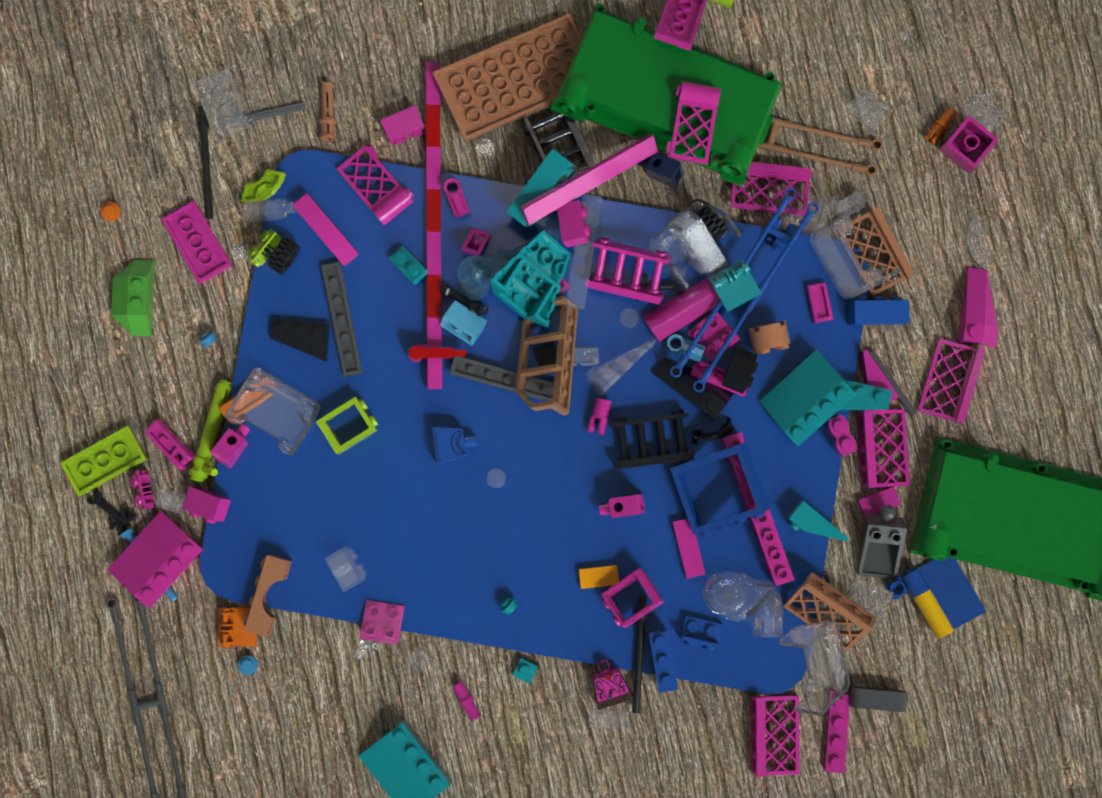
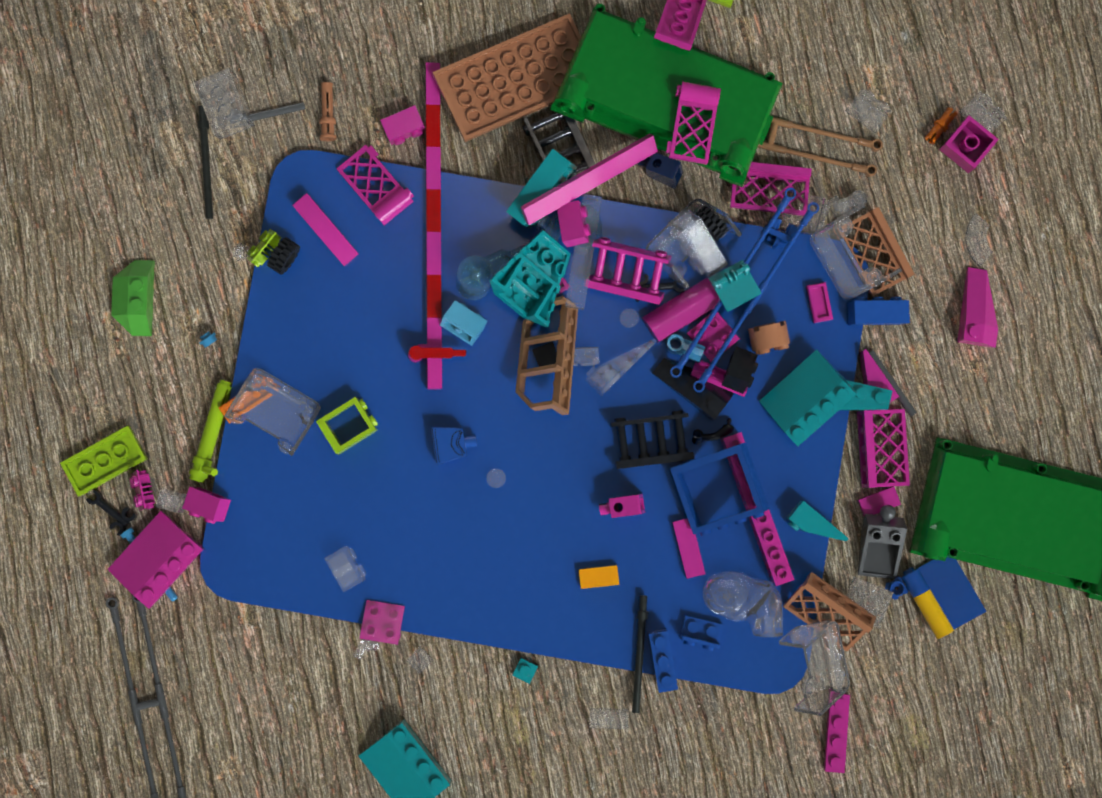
(110, 211): orange plate -> none
(169, 444): dark pink plate -> none
(196, 242): dark pink tile -> none
(227, 453): dark pink torso -> none
(231, 628): orange hinge -> none
(247, 665): dark azure plate -> none
(260, 619): nougat arch -> none
(264, 188): lime tile -> none
(267, 210): clear hinge -> none
(304, 336): black wing -> none
(341, 319): dark grey tile -> none
(408, 265): teal plate -> none
(457, 199): dark pink piece -> none
(466, 701): dark pink pin -> none
(472, 306): black bar -> none
(475, 243): dark pink slope -> none
(484, 147): clear plate -> none
(500, 378): dark grey plate -> none
(508, 605): teal plate -> none
(601, 412): dark pink hinge -> none
(609, 603): dark pink window -> none
(610, 686): torso -> none
(759, 739): dark pink fence -> none
(842, 441): dark pink brick -> none
(878, 699): dark grey beam -> none
(968, 384): dark pink fence -> none

